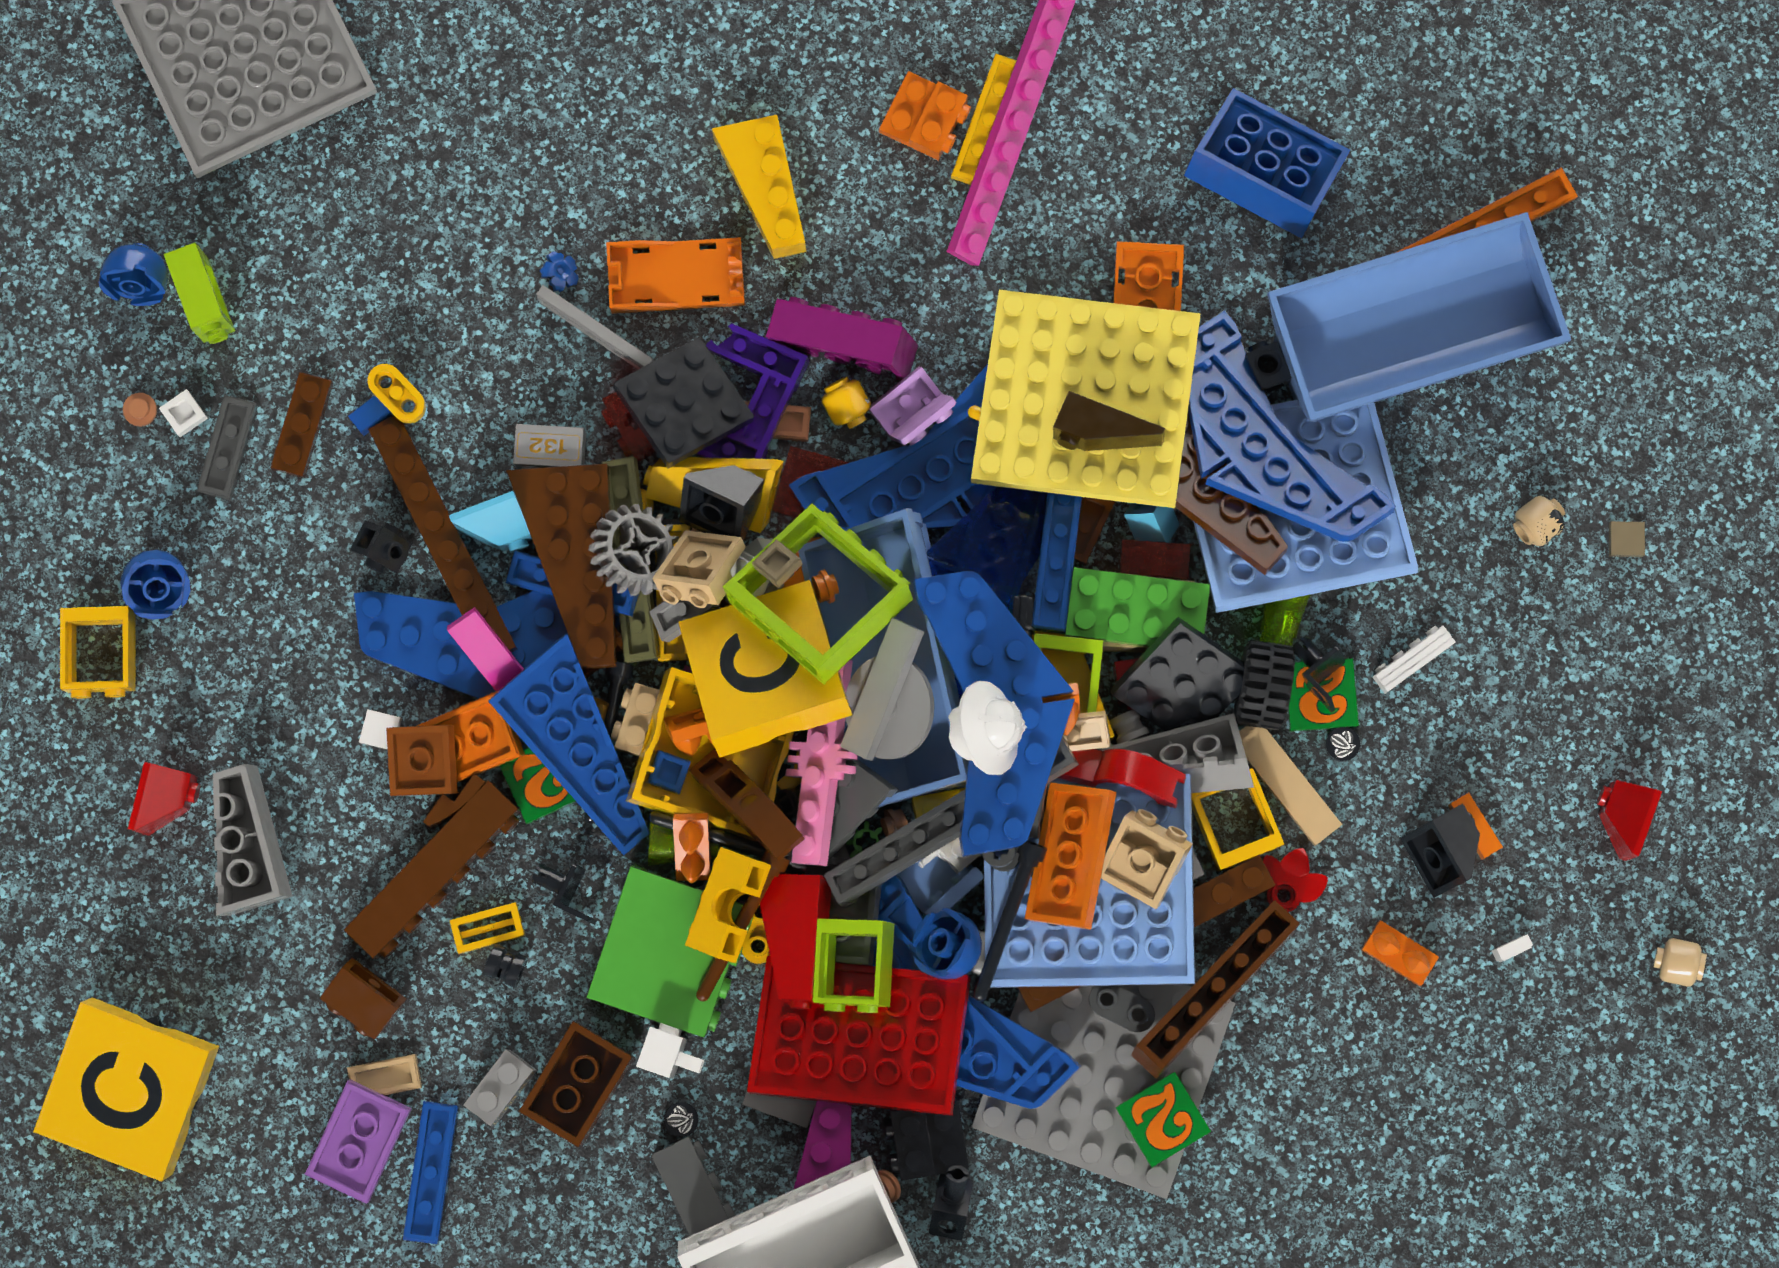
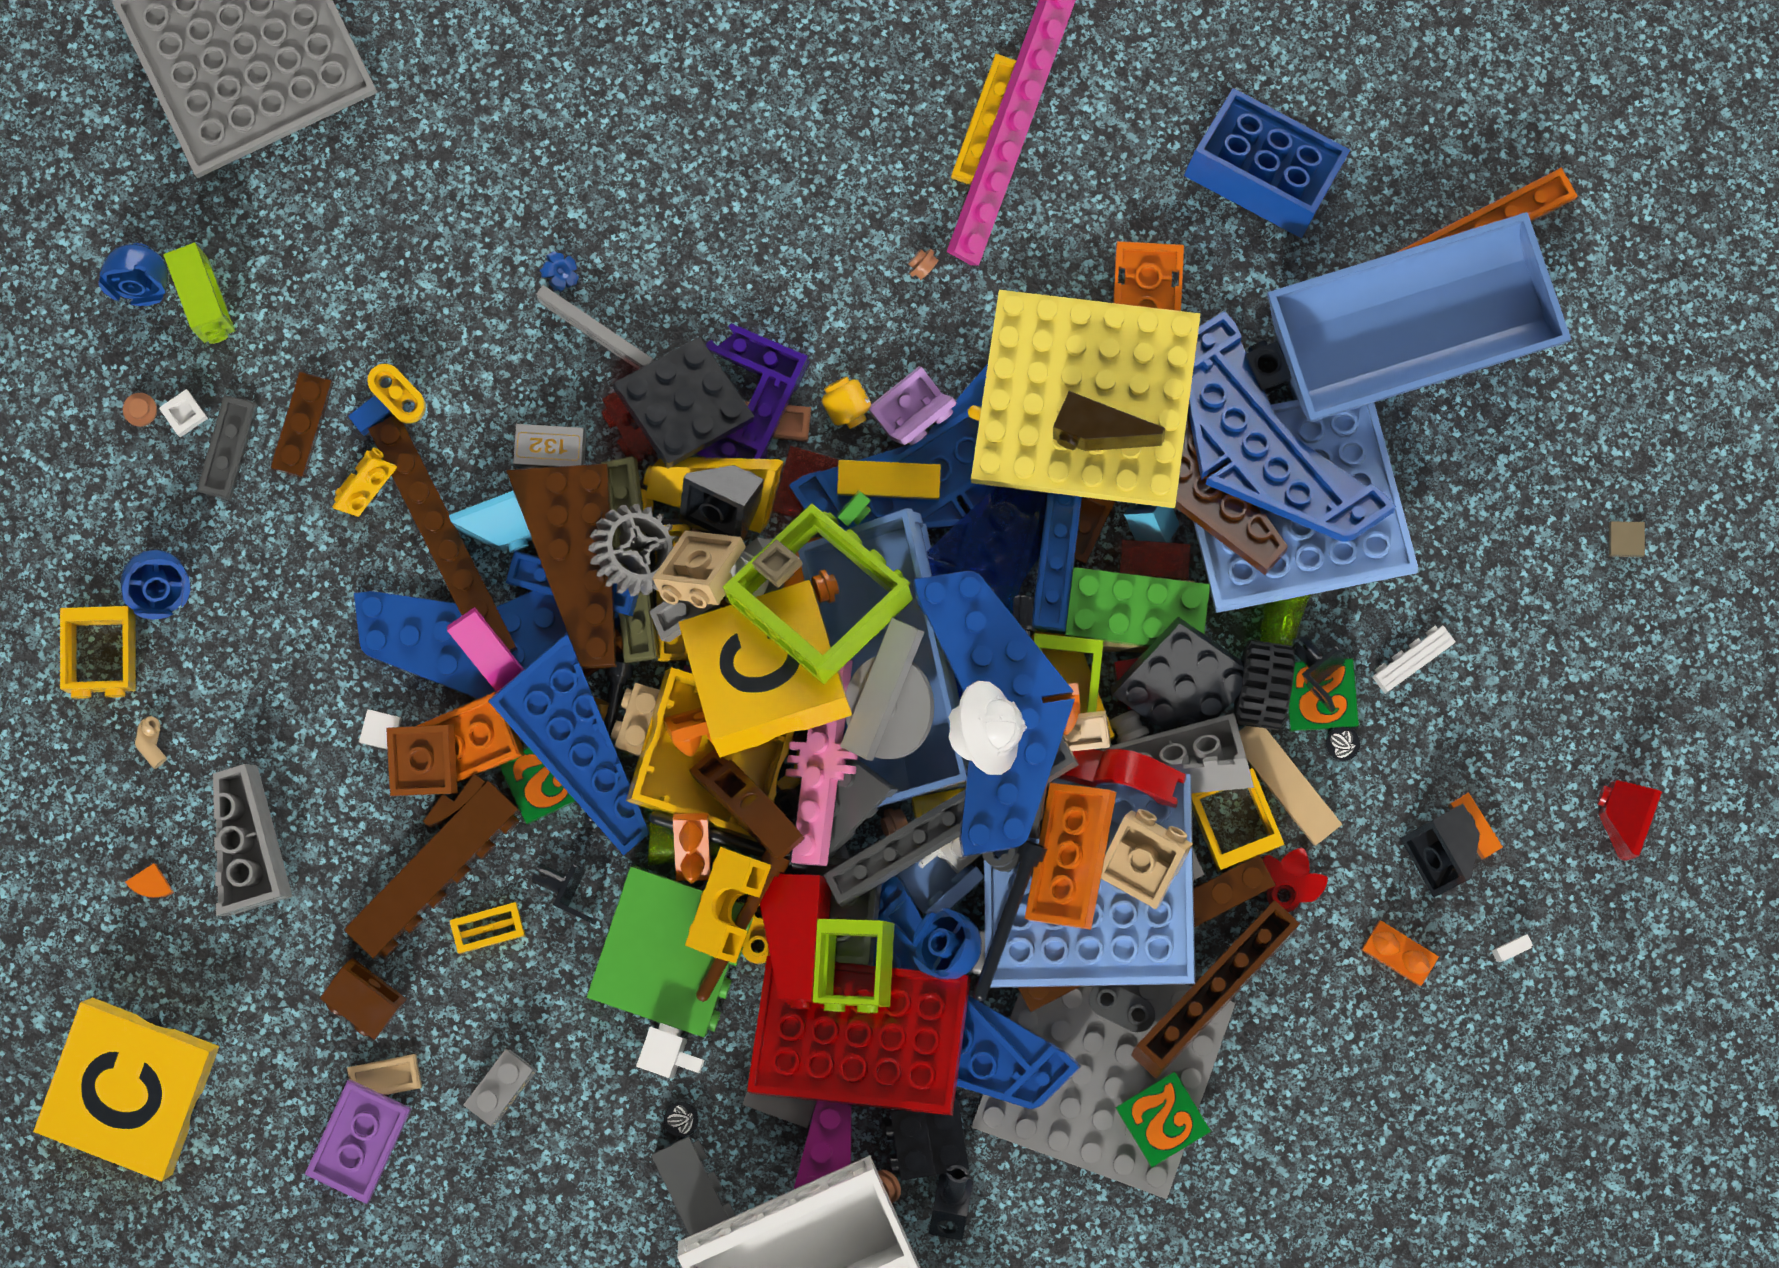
(147, 740): none -> tan arm
(150, 883): none -> orange tile
(161, 798): red slope -> none
(361, 488): none -> yellow hinge
(381, 546): black brick -> none
(430, 1172): blue tile -> none
(505, 965): black wheel -> none
(577, 1084): reddish brown brick -> none
(668, 772): blue tile -> none
(674, 275): orange piece -> none
(761, 170): yellow wedge -> none
(843, 336): magenta wedge -> none
(855, 509): none -> bright green plate
(859, 836): bright green gear -> none
(889, 479): none -> yellow tile
(922, 263): none -> nougat plate
(925, 115): orange plate -> none
(1539, 521): tan head -> none
(1680, 962): tan head -> none

